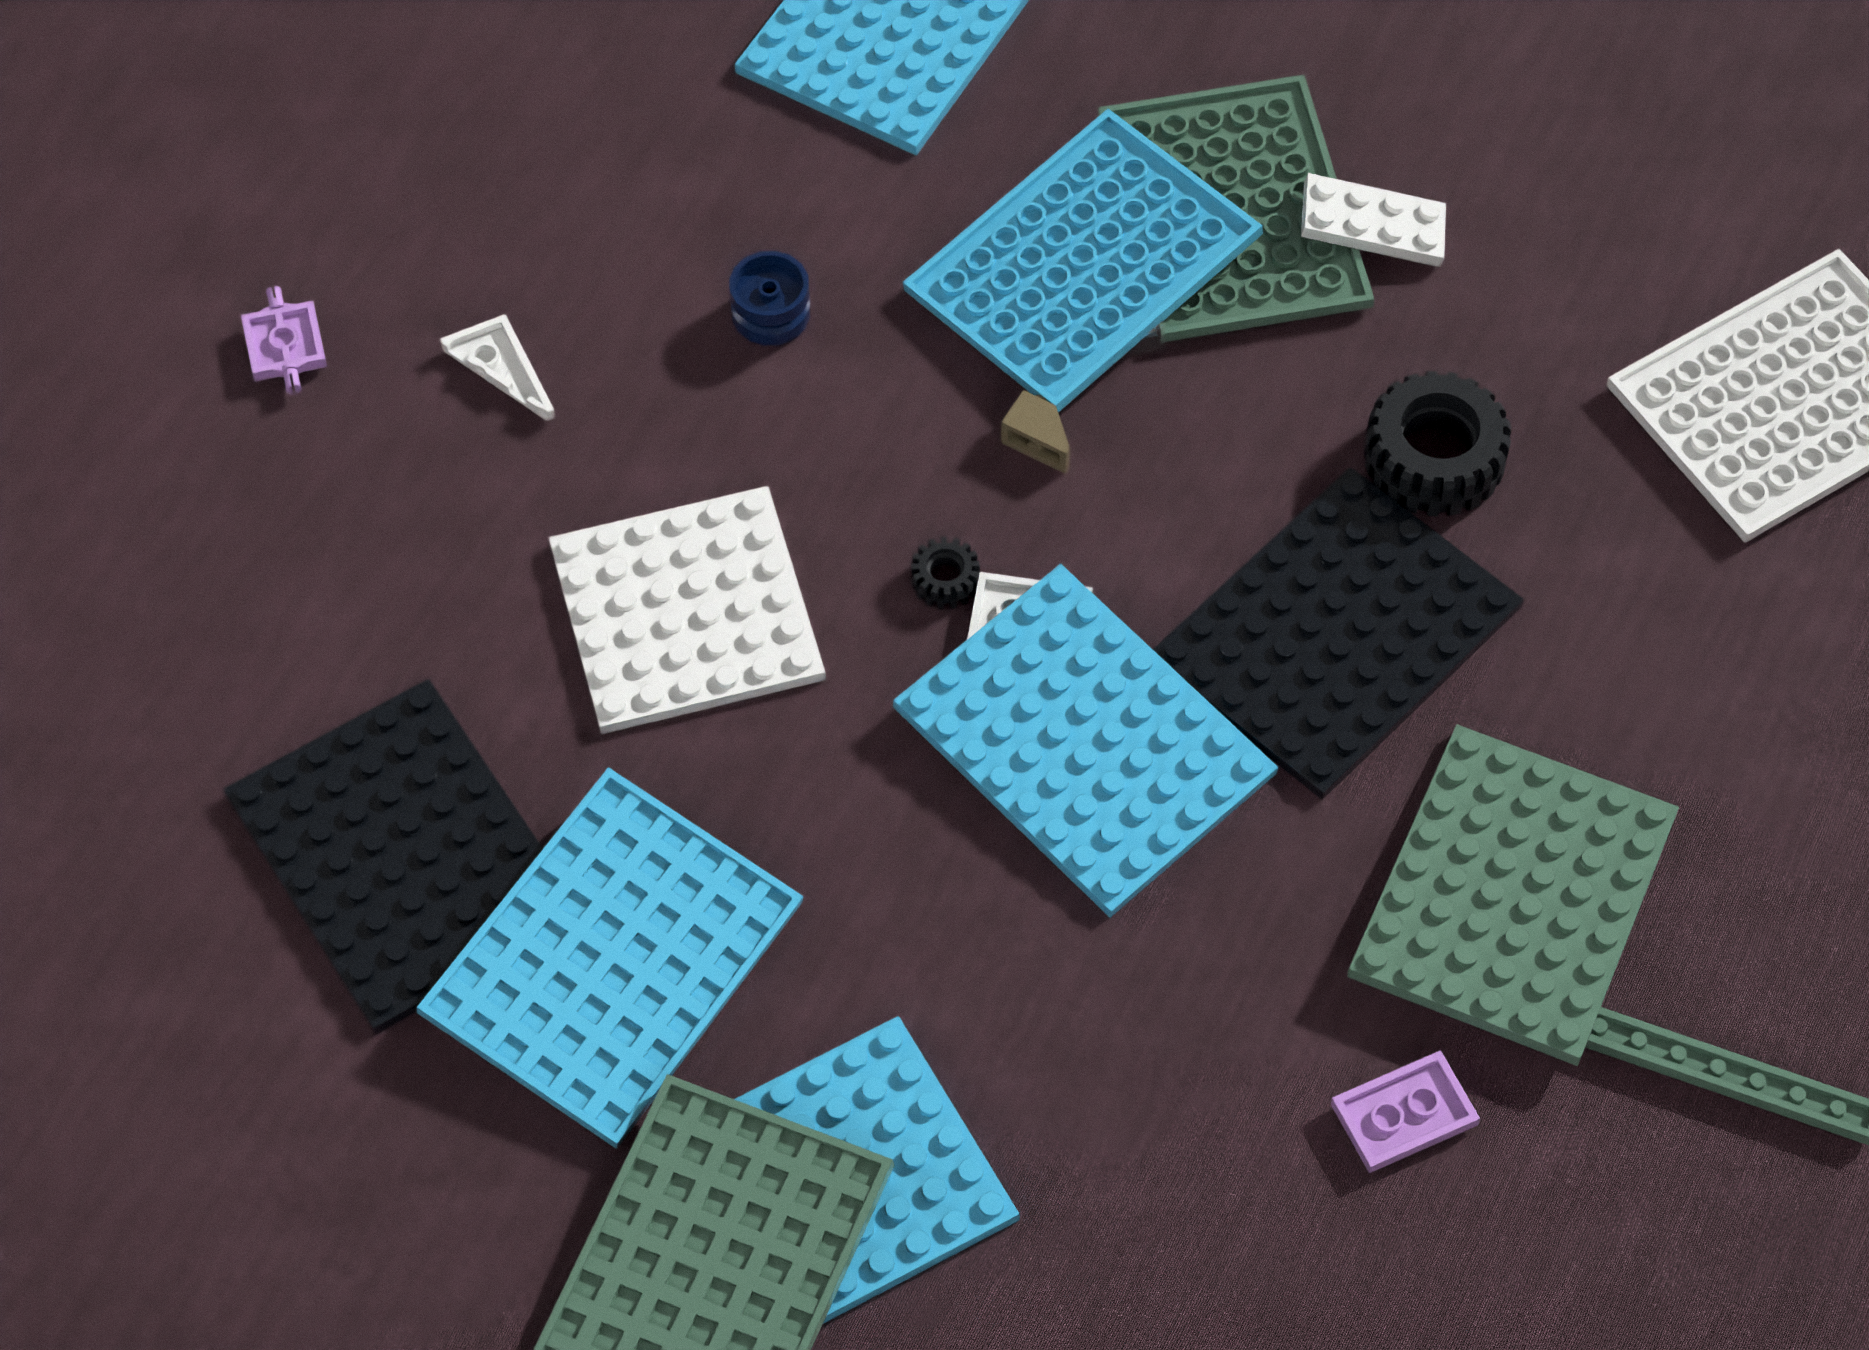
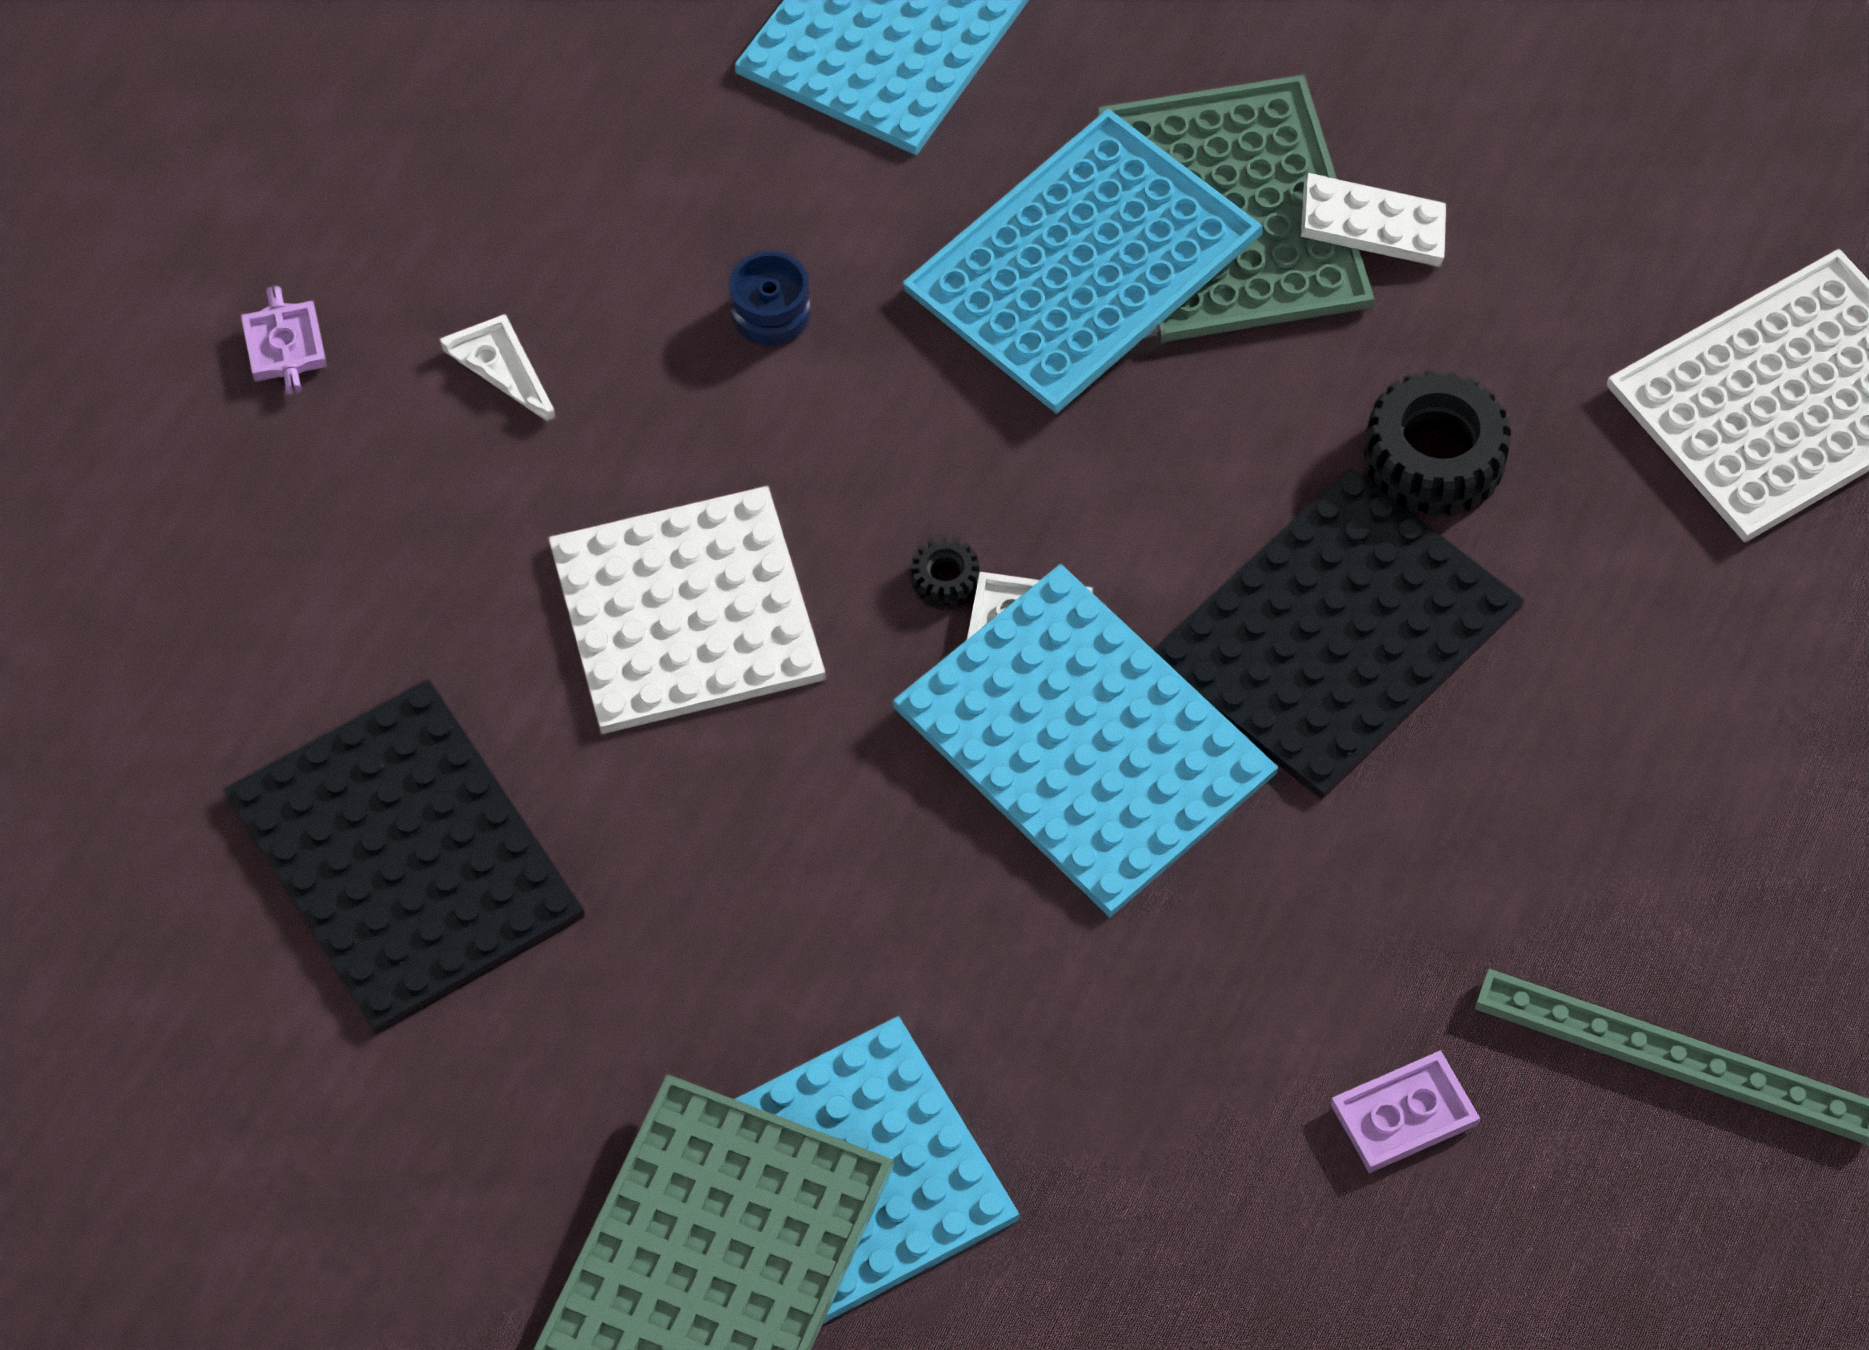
(610, 957): medium azure plate -> none
(1036, 431): dark tan slope -> none
(1514, 894): sand green plate -> none

